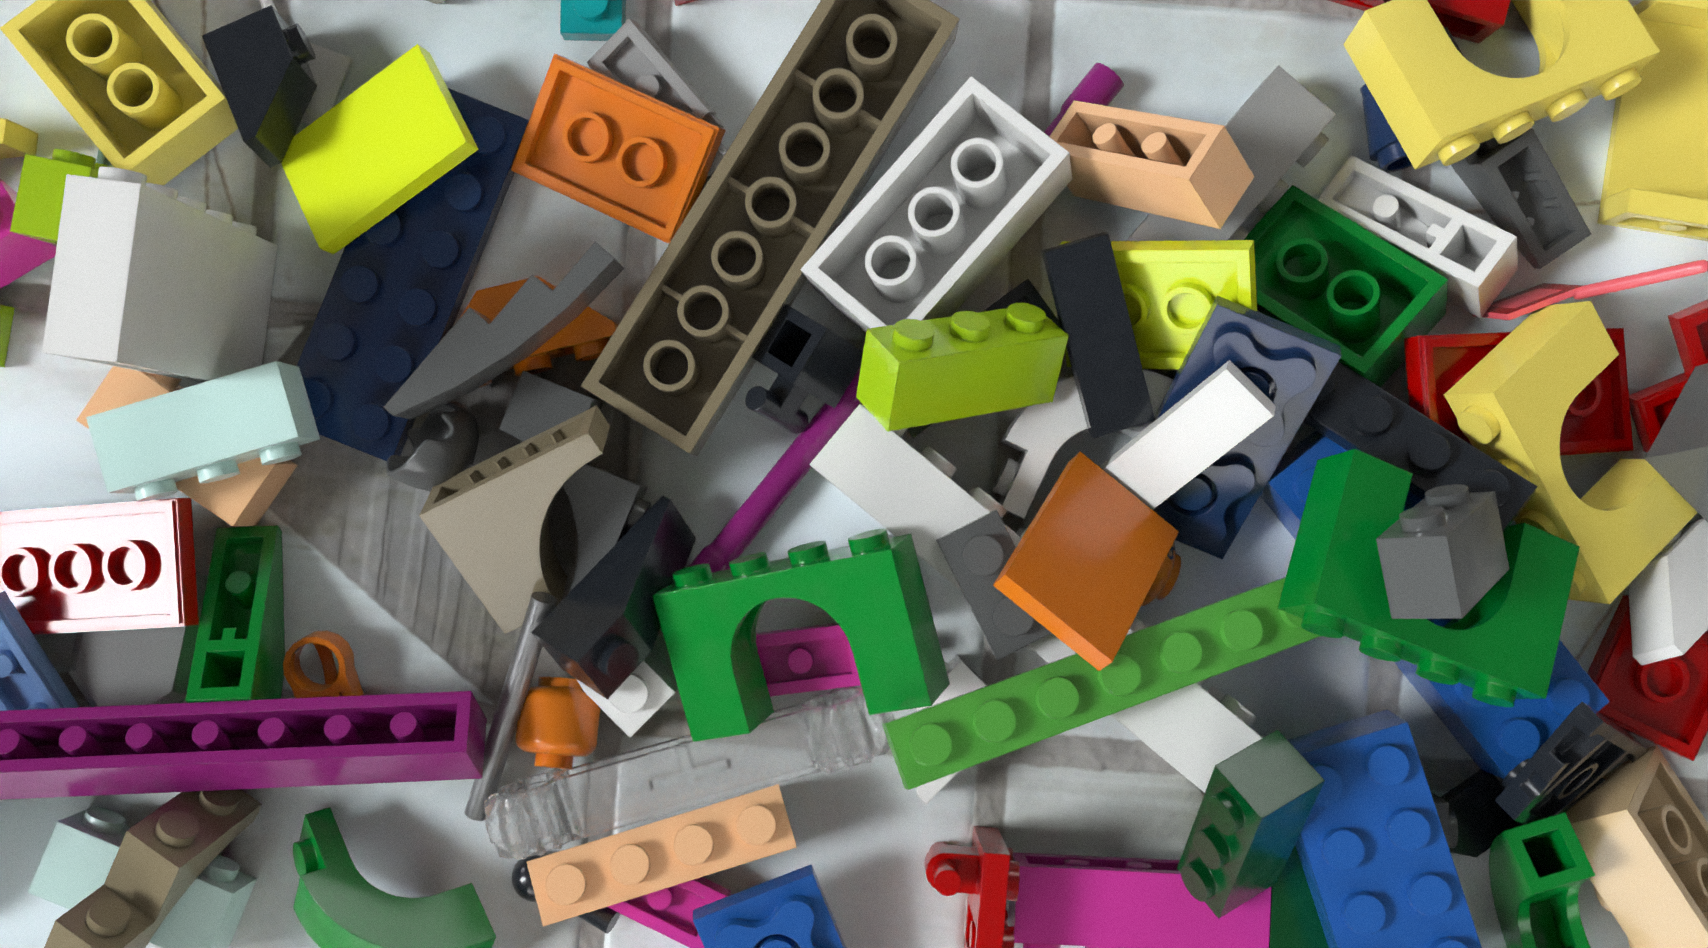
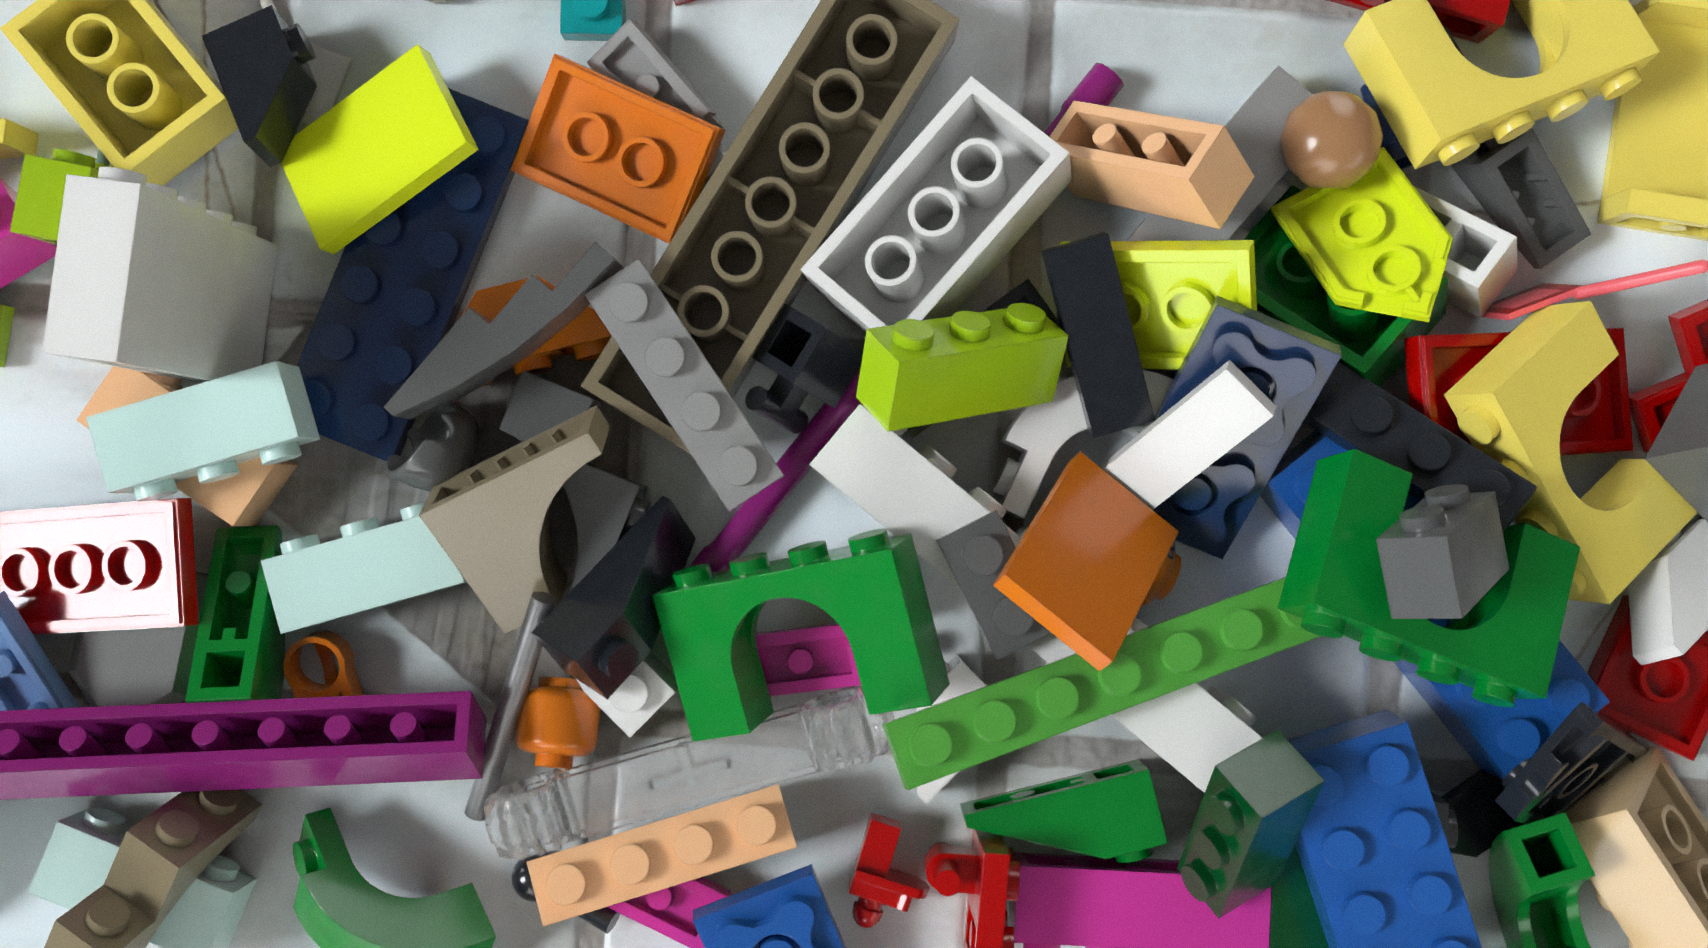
(357, 572): none -> light aqua brick
(684, 385): none -> light grey plate
(875, 880): none -> red piece
(1087, 813): none -> green slope
(1331, 140): none -> medium nougat hair
(1371, 242): none -> neon yellow tile

